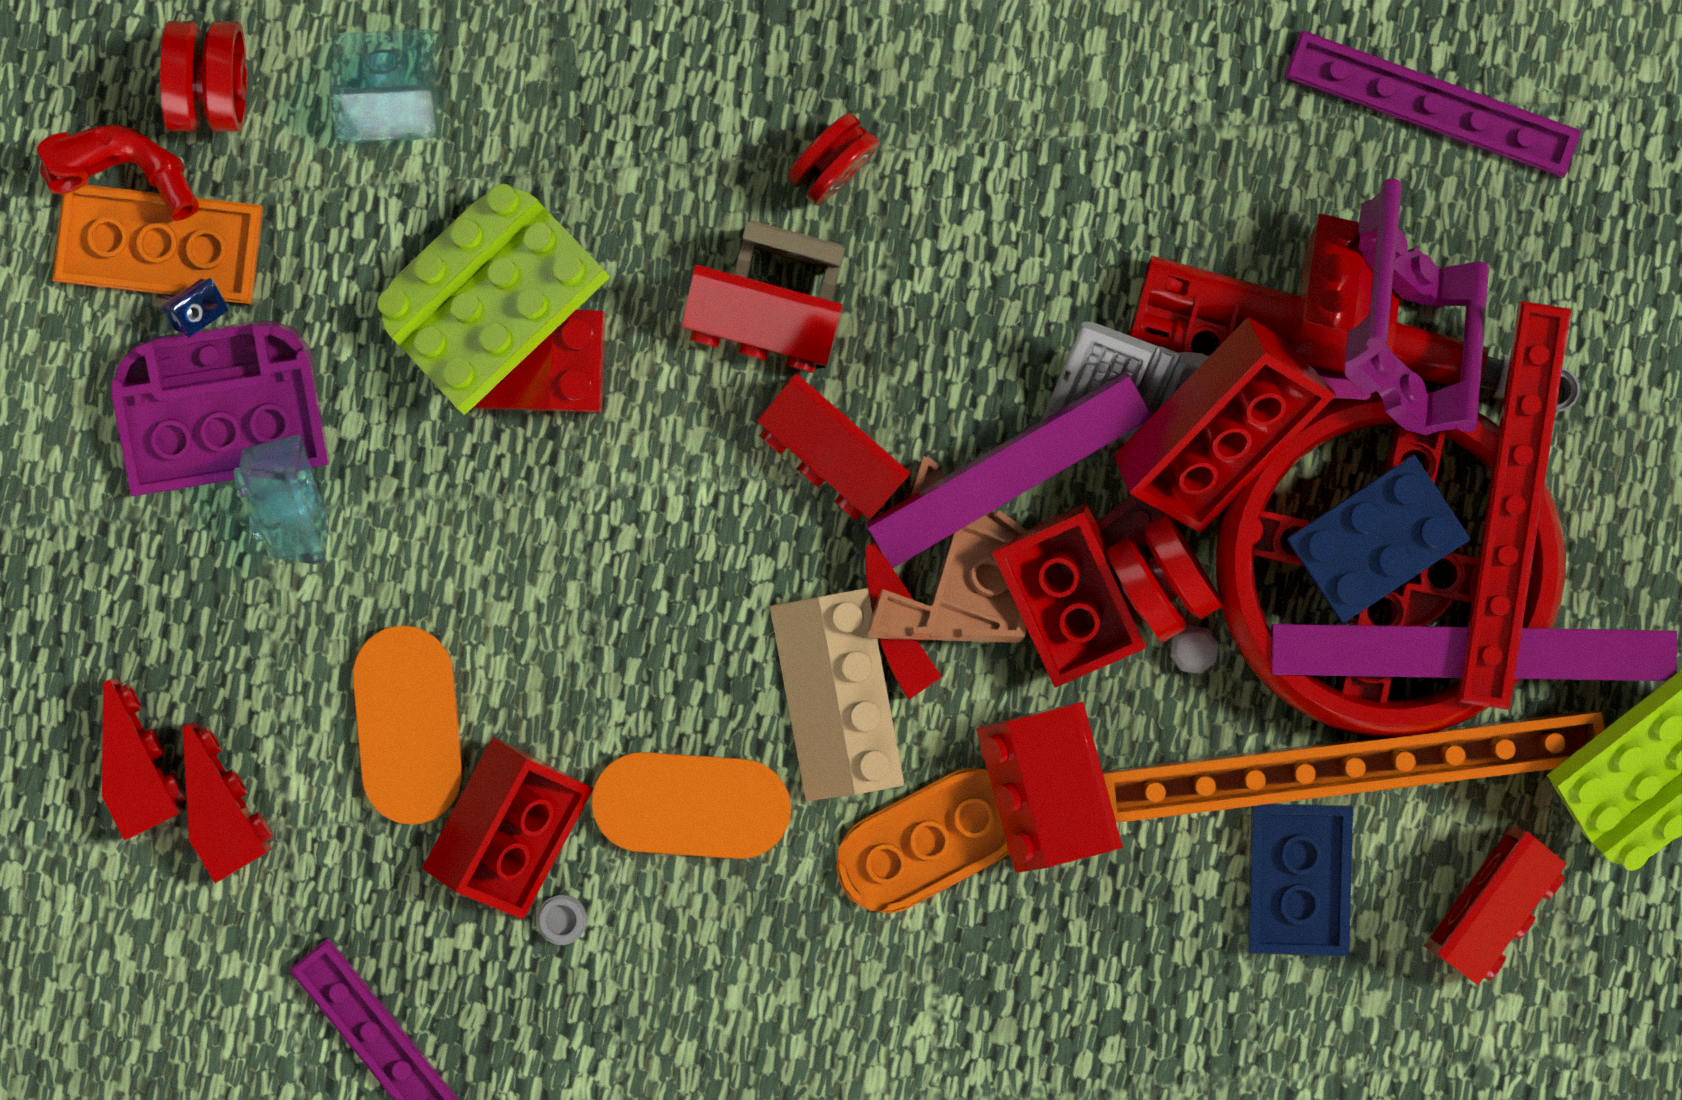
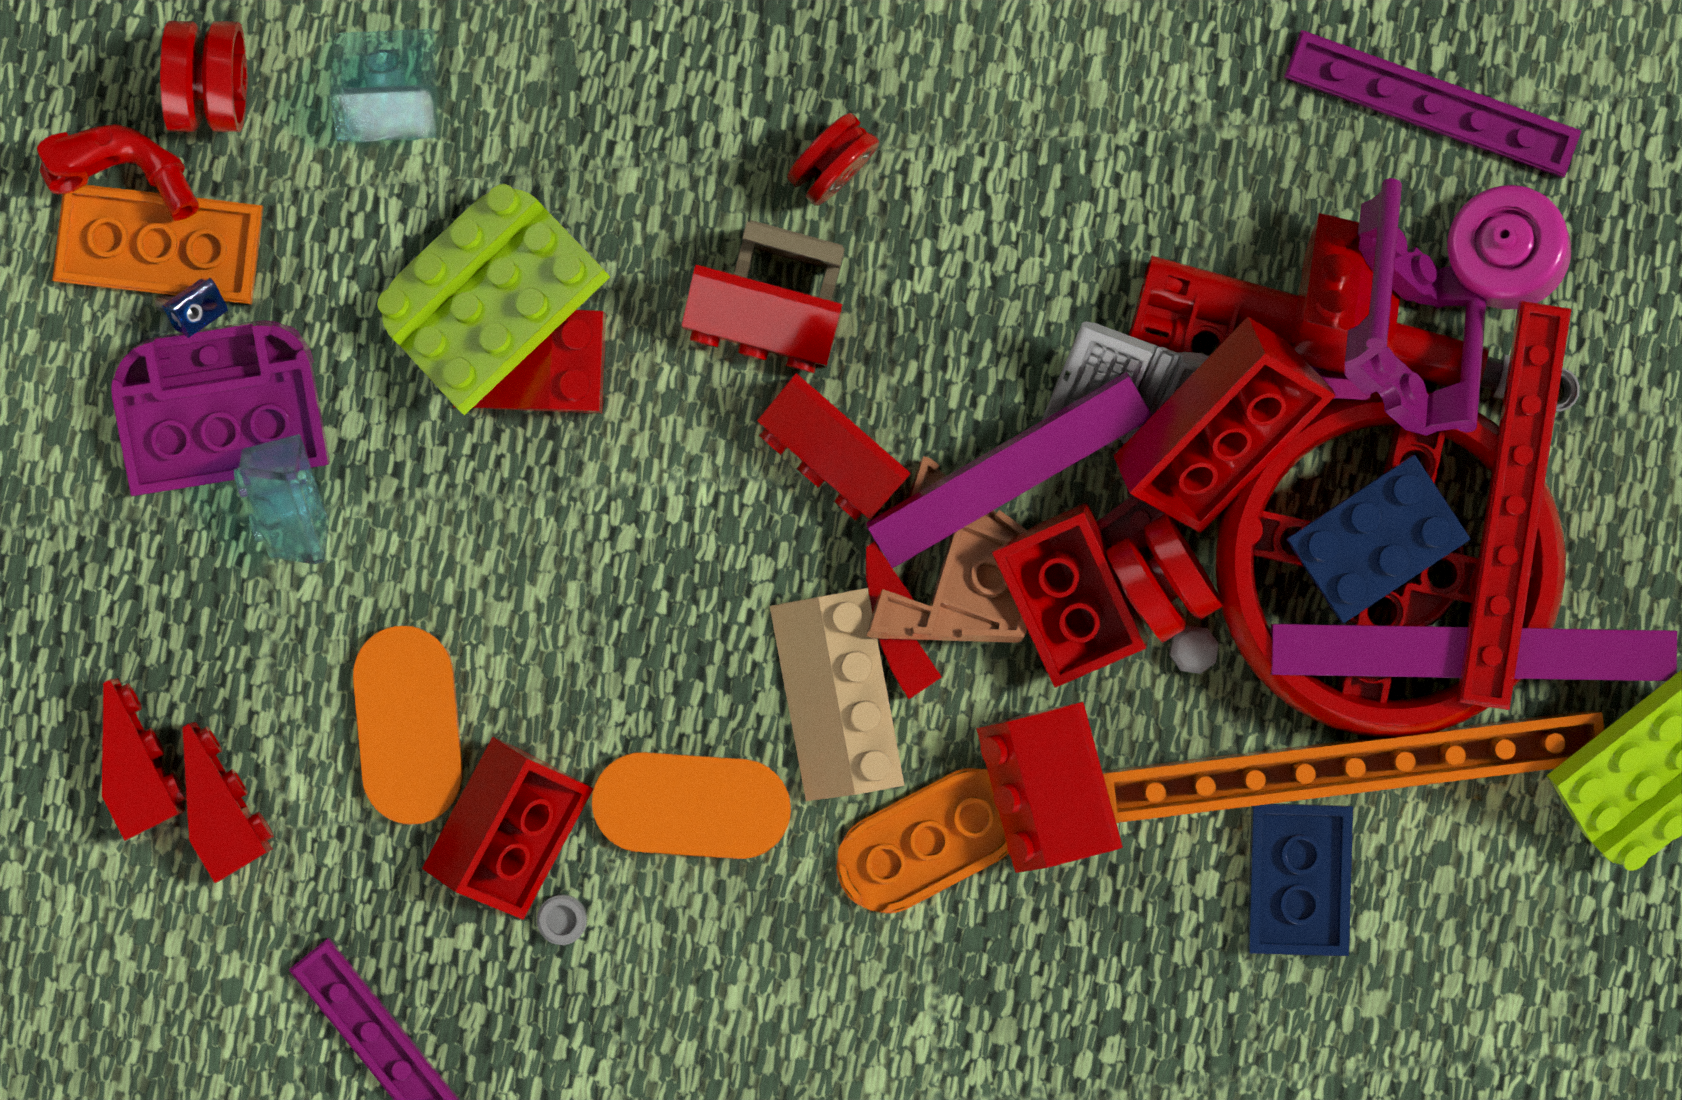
(1497, 905): red slope -> none
(1509, 246): none -> dark pink wheel

